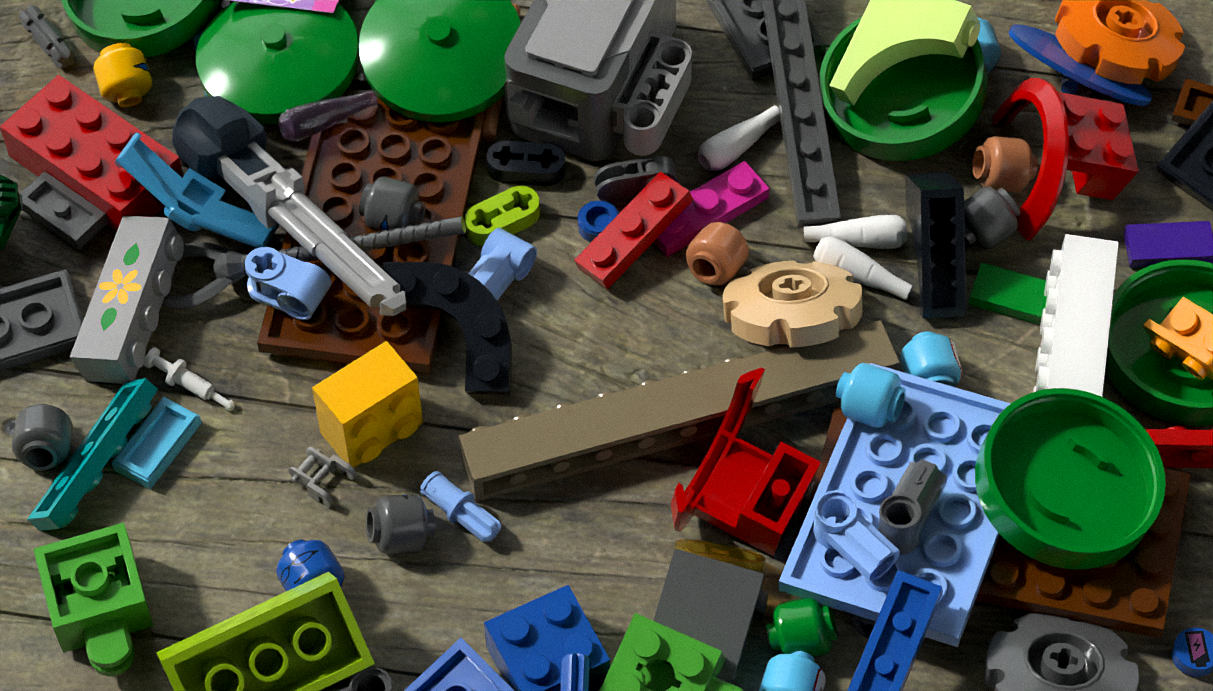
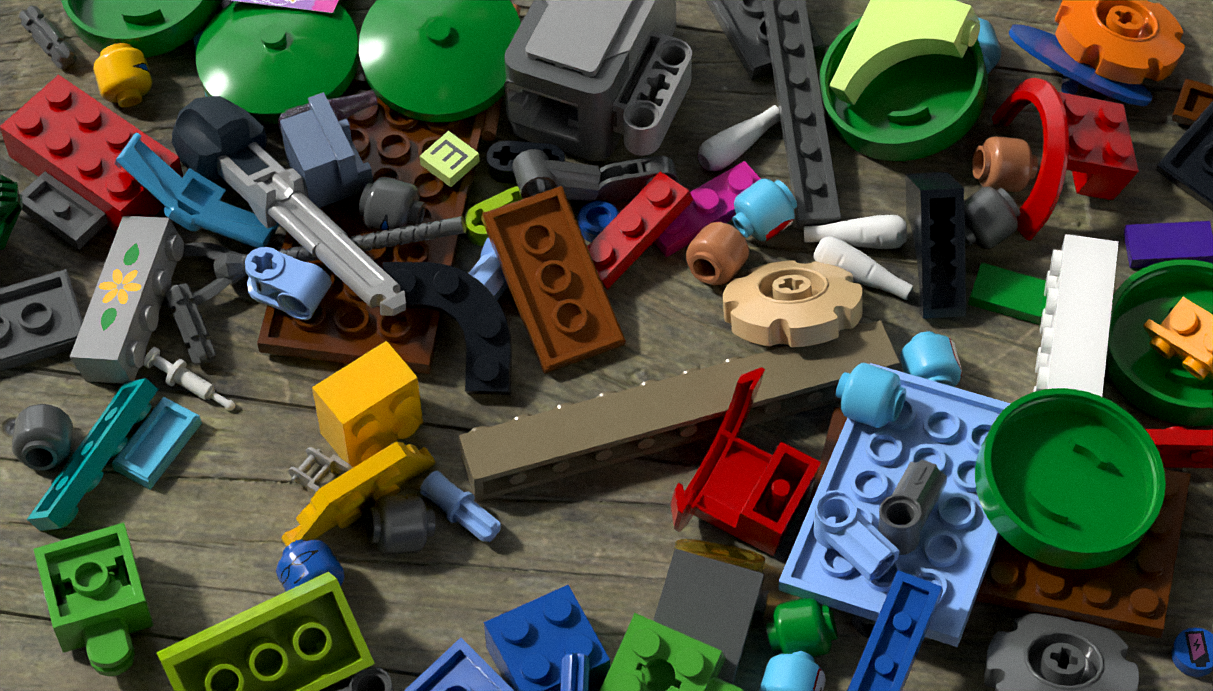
(191, 324): none -> dark grey axle
(324, 154): none -> sand blue plate
(348, 494): none -> yellow wing
(449, 159): none -> yellowish green tile
(539, 174): none -> dark grey piece
(553, 279): none -> dark orange tile
(764, 209): none -> medium azure head

